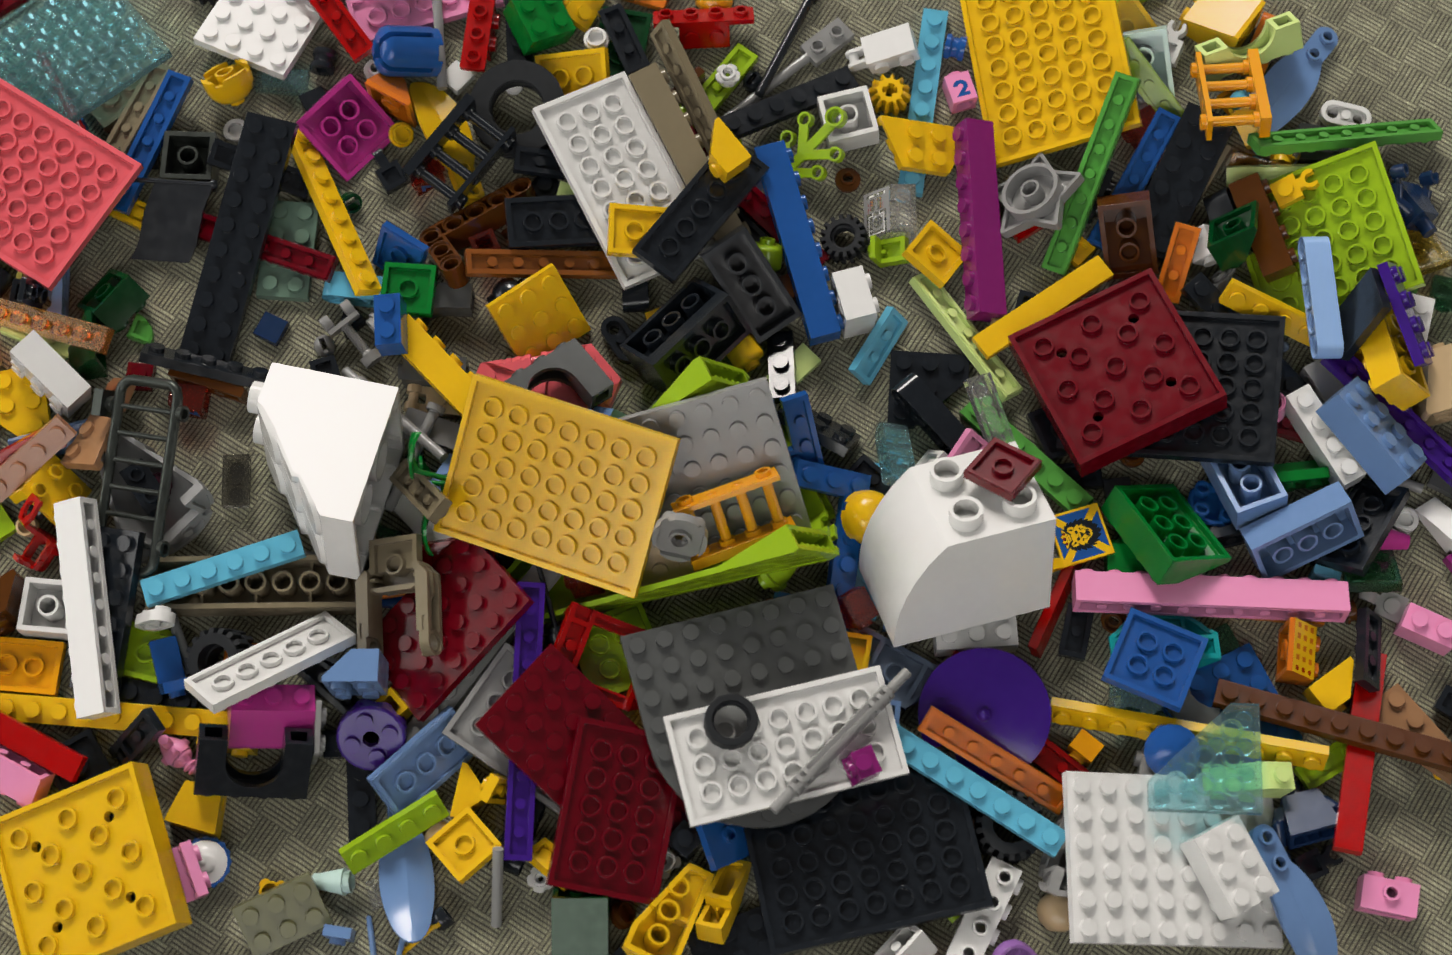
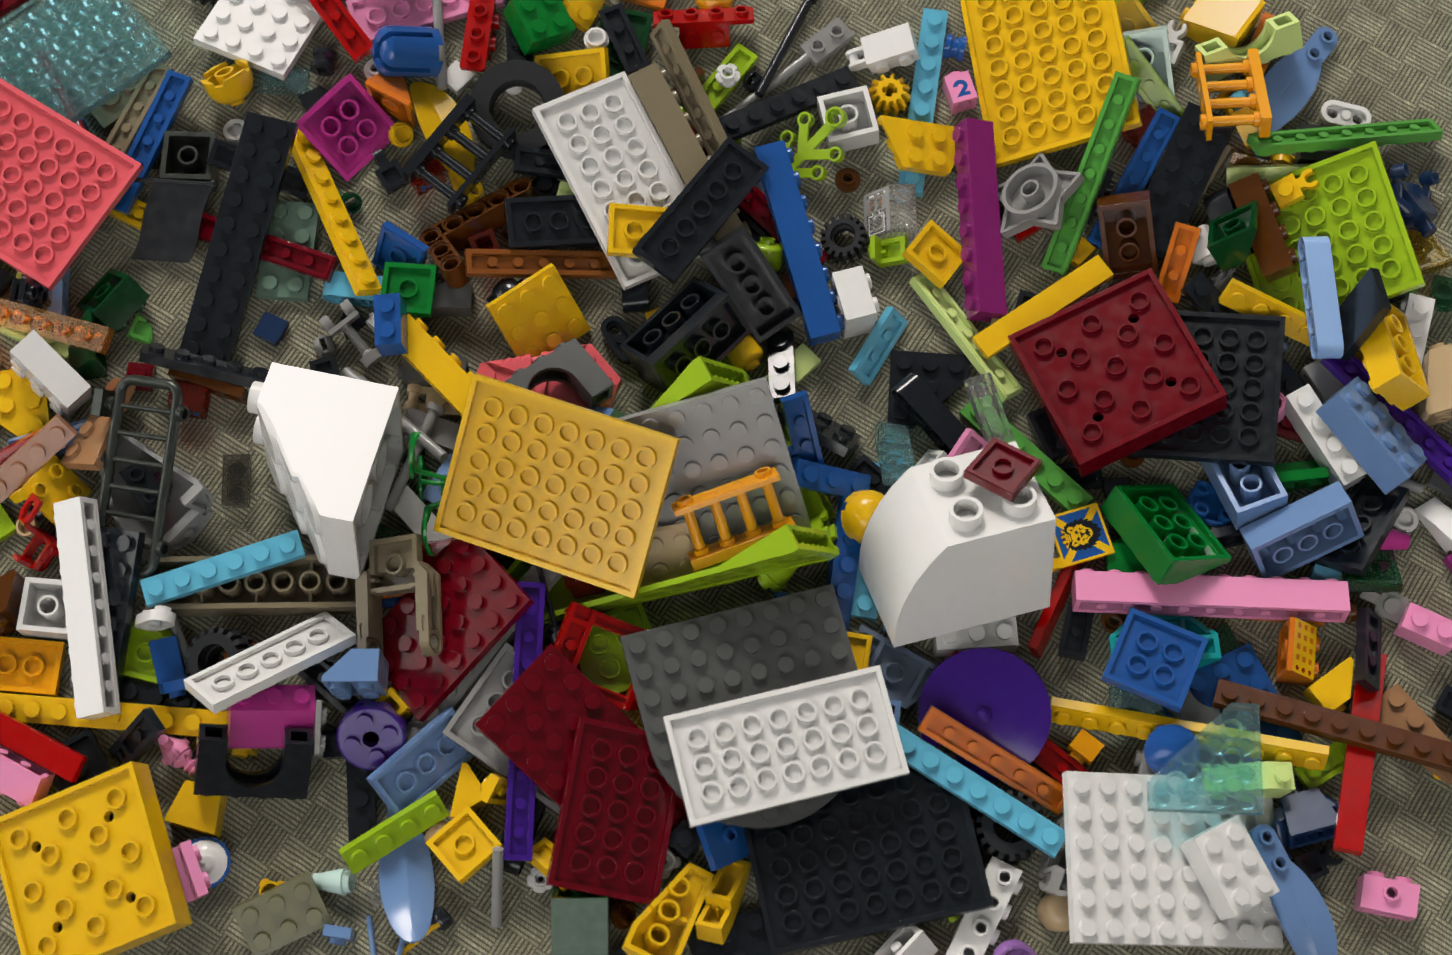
(421, 493): dark tan plate -> none
(683, 524): light grey plate -> none
(726, 153): yellow slope -> none
(733, 700): black tyre -> none
(840, 741): light grey axle -> none
(857, 608): clear red brick -> none
(861, 765): magenta brick -> none
(1402, 306): dark purple plate -> none

